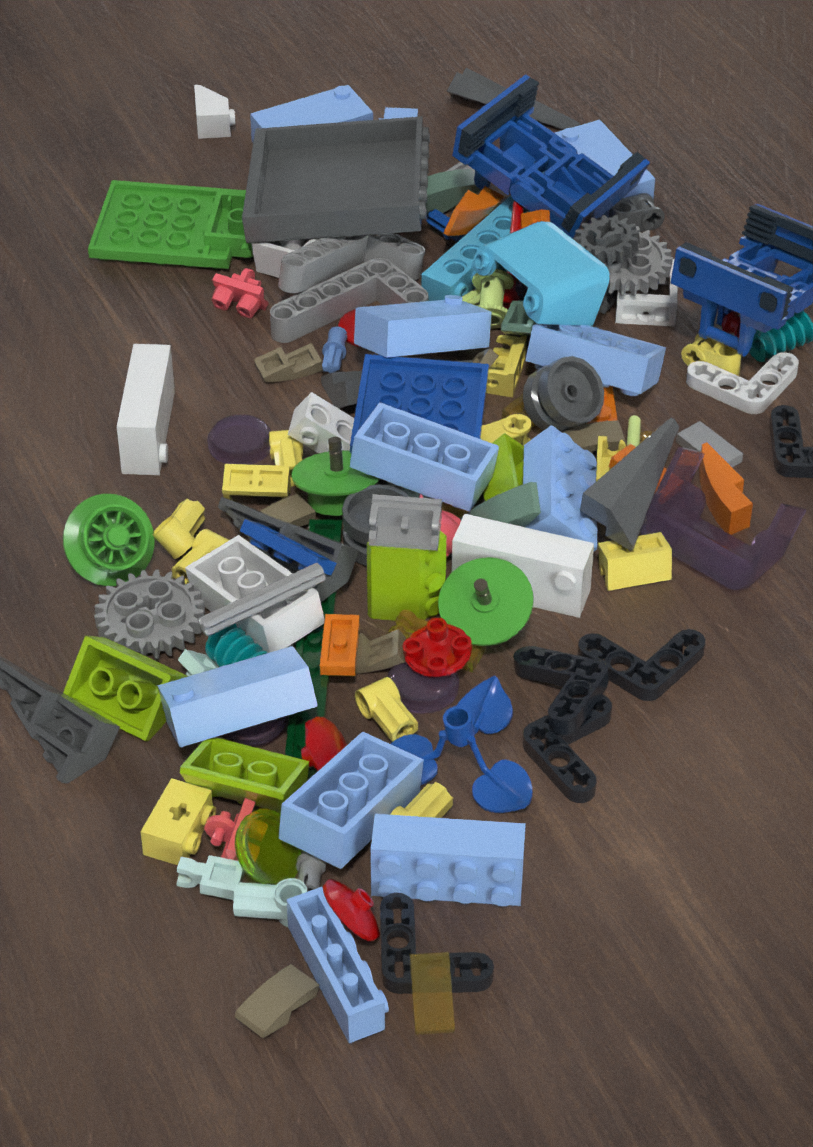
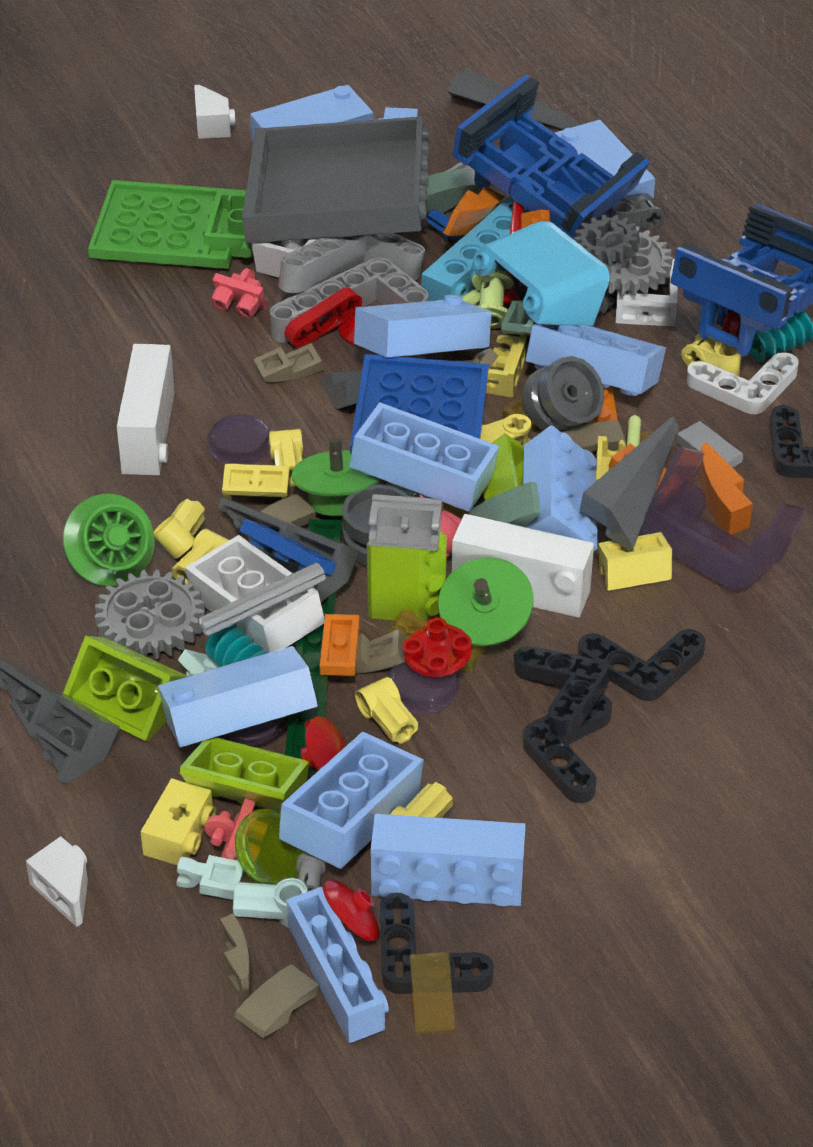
(61, 878): none -> white slope
(236, 957): none -> dark tan slope
(306, 326): none -> red beam
(317, 421): white brick -> none
(334, 349): medium blue axle -> none
(483, 709): blue plant -> none

